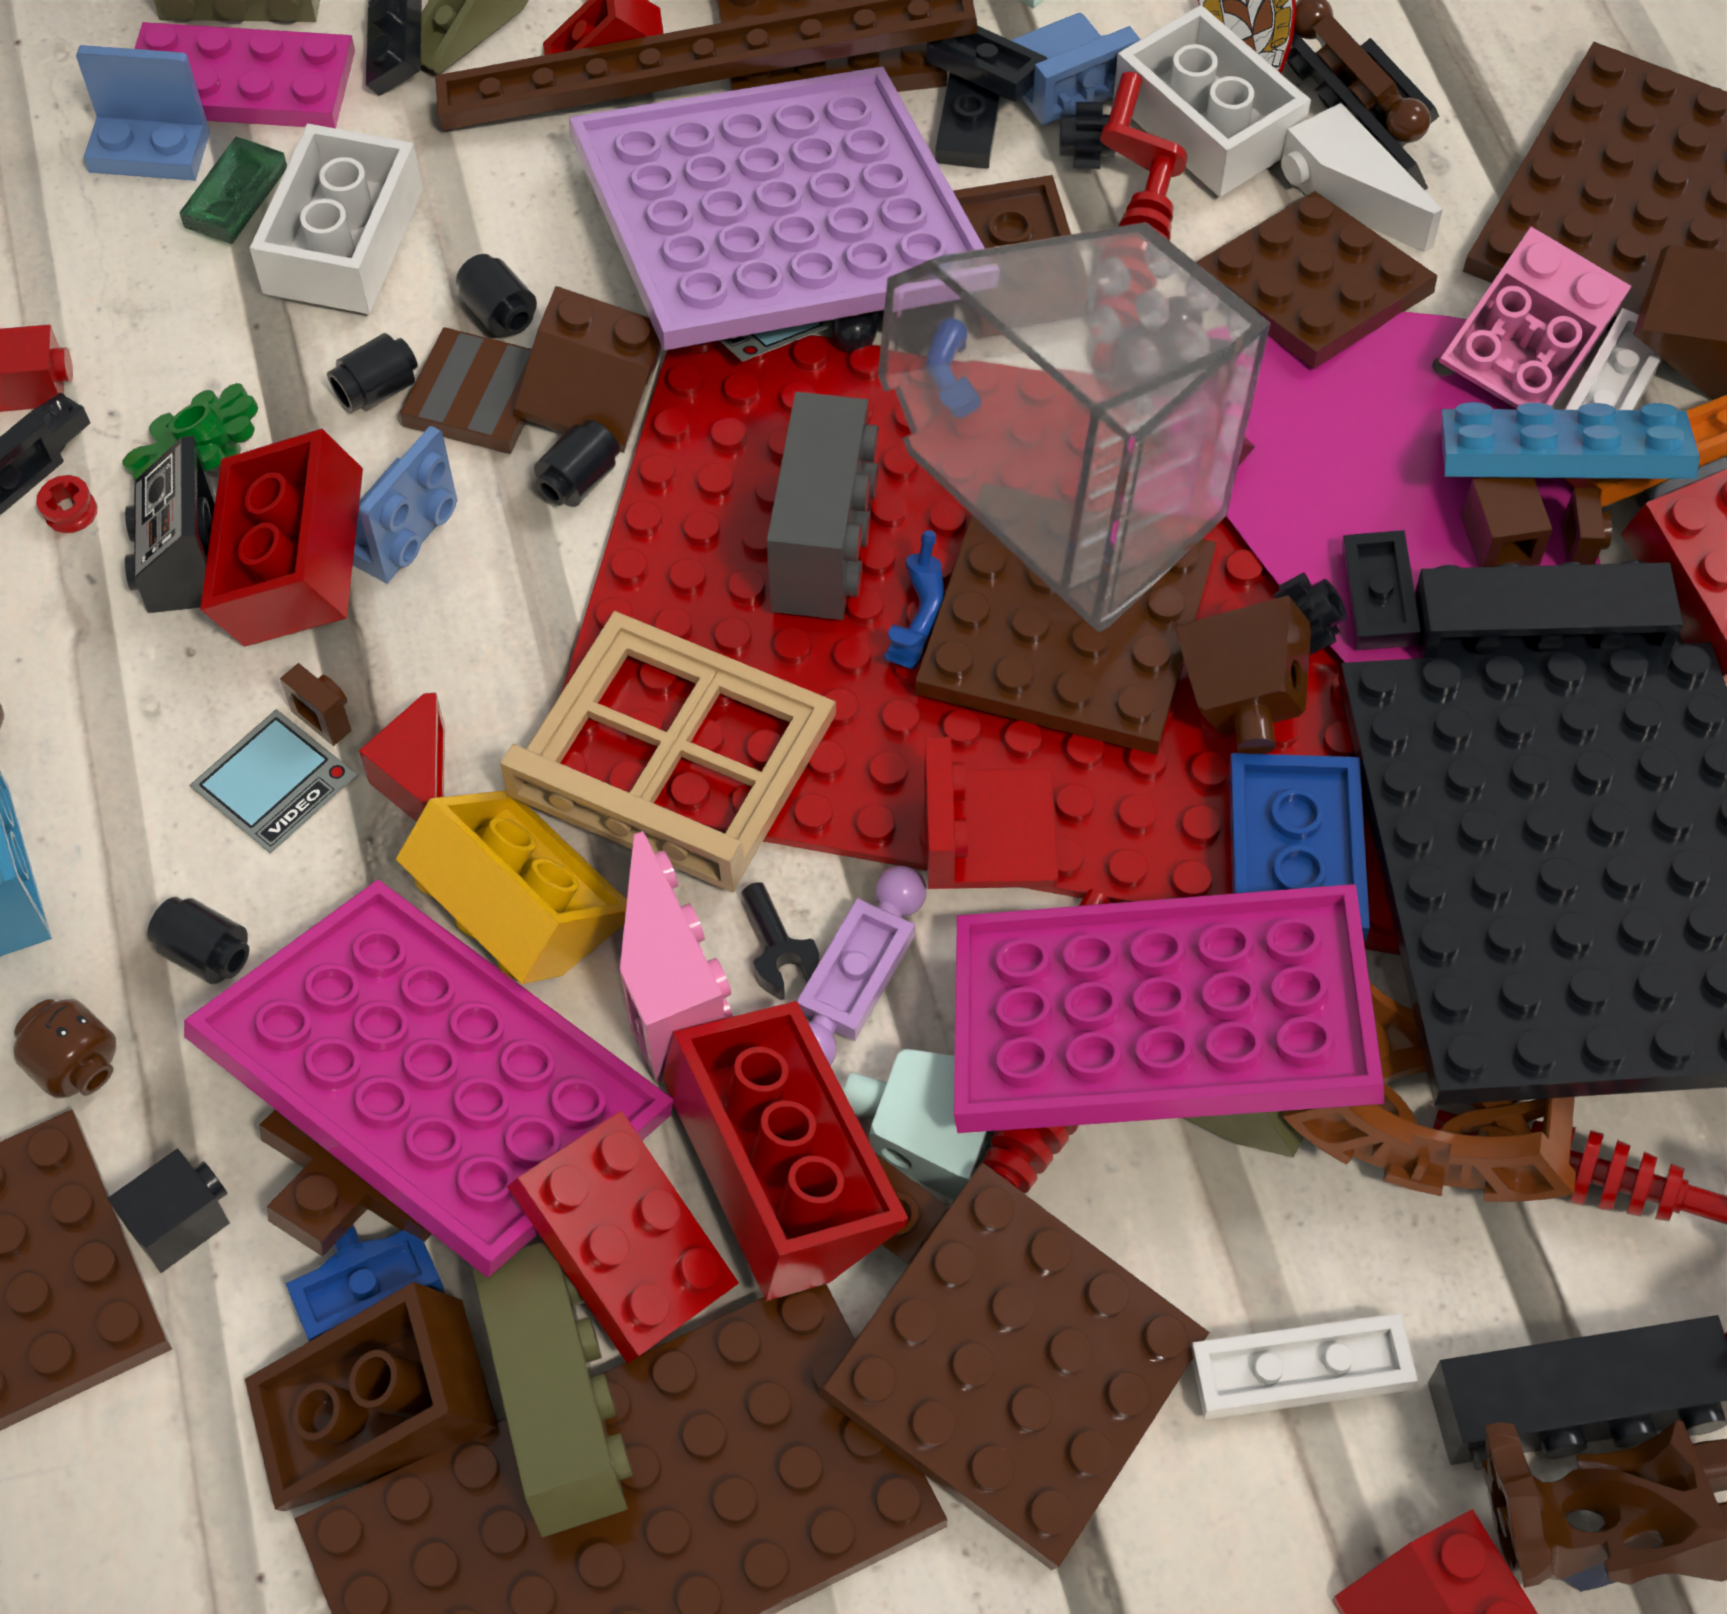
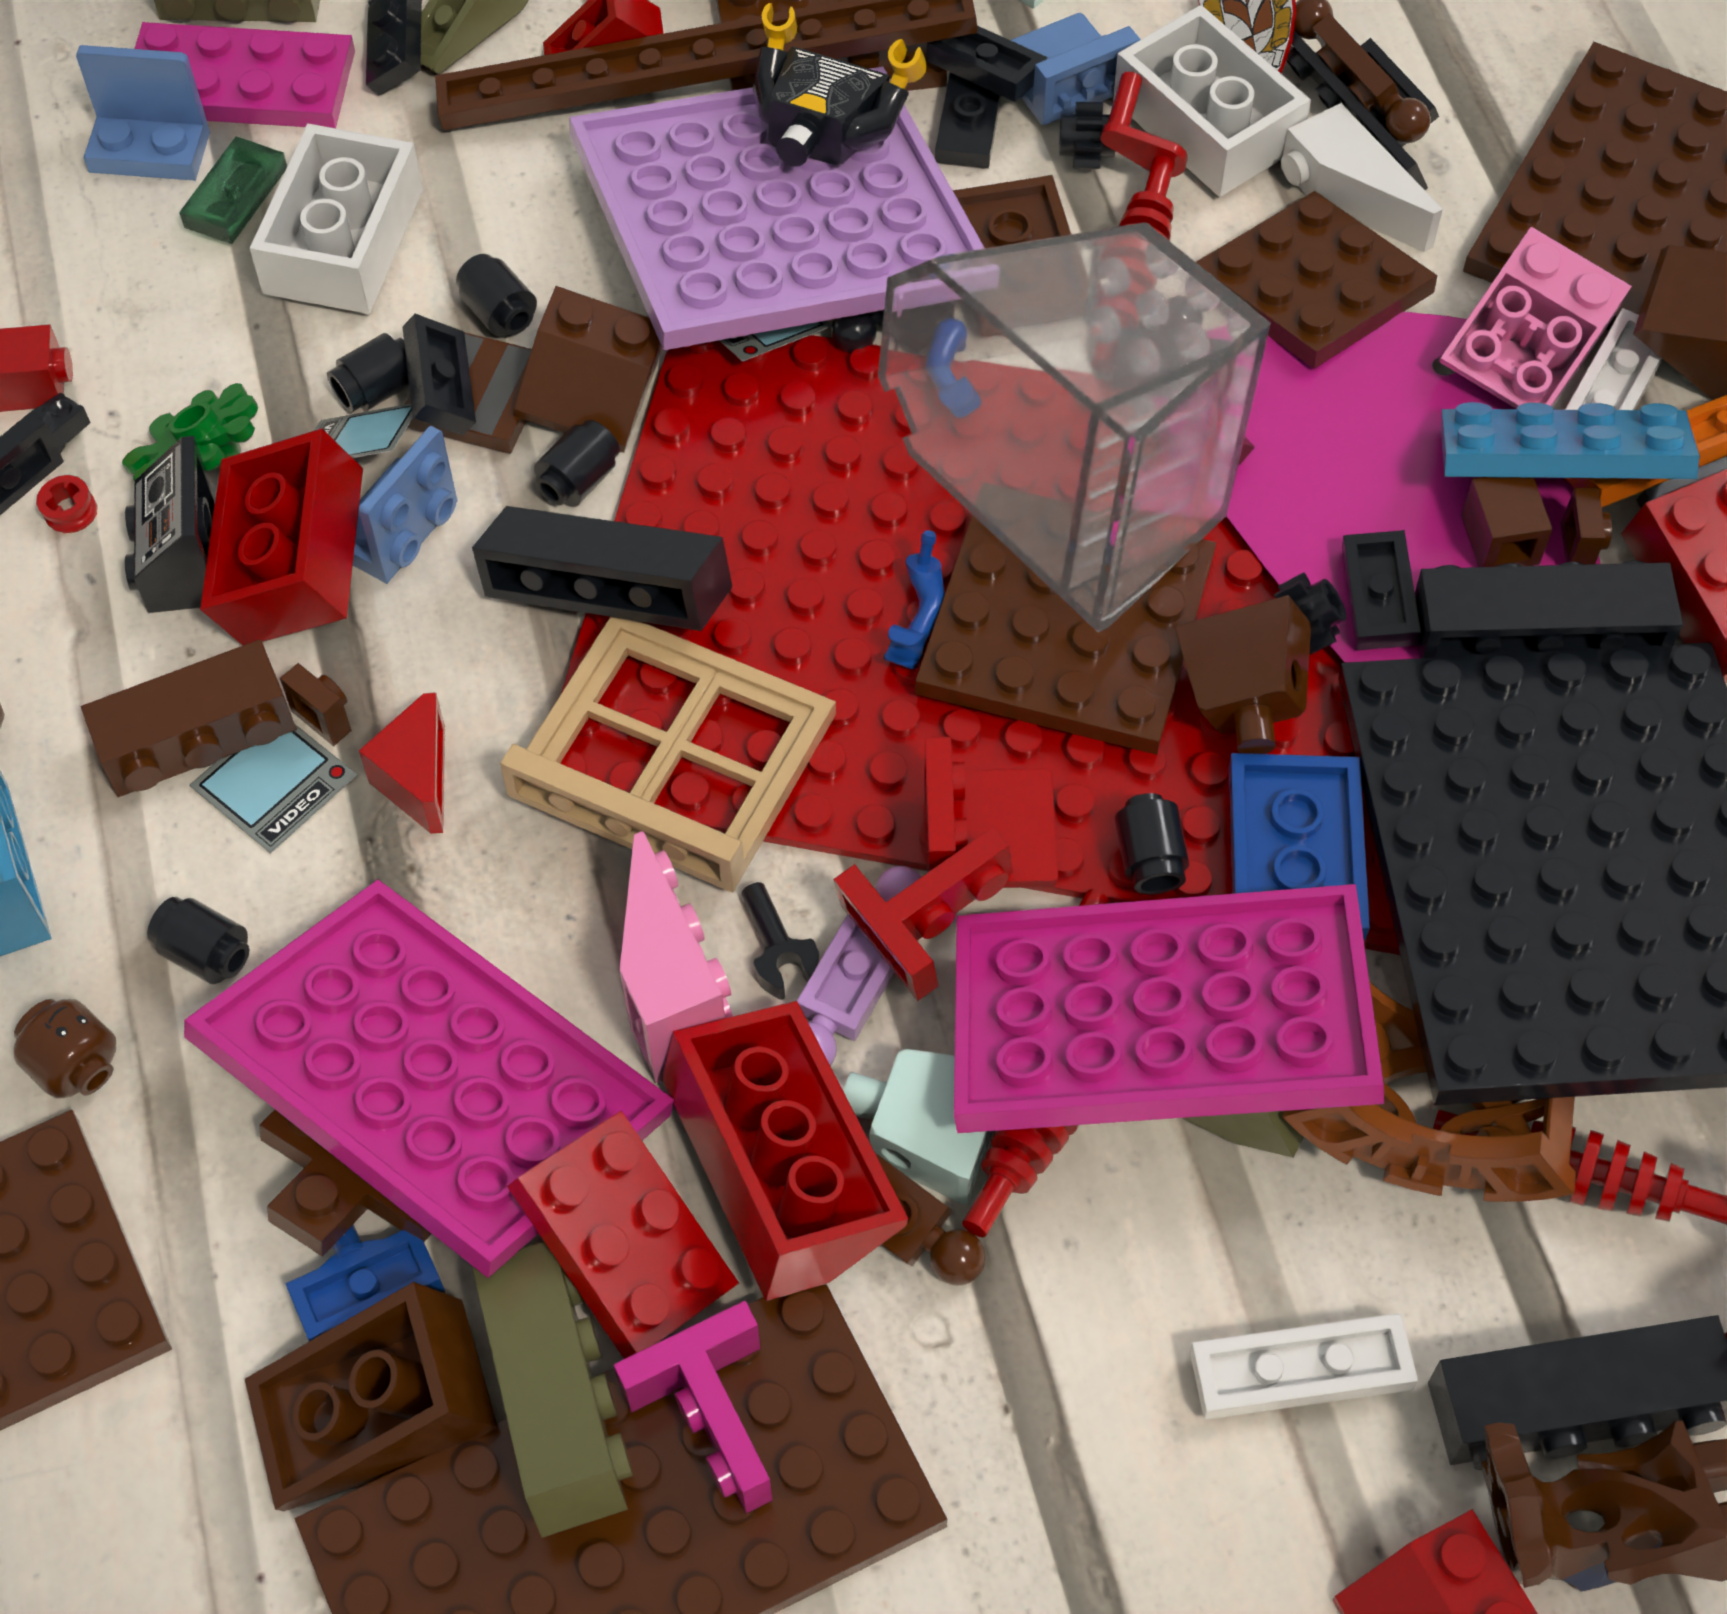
(171, 1208): black brick -> none
(188, 718): none -> reddish brown brick
(369, 431): none -> medium azure sticker
(438, 374): none -> black plate
(511, 883): yellow slope -> none
(603, 567): none -> black brick
(692, 1362): none -> dark pink bracket
(822, 506): dark grey brick -> none
(825, 104): none -> black torso
(924, 906): none -> red bracket
(1015, 1365): reddish brown plate -> none
(1152, 844): none -> black brick

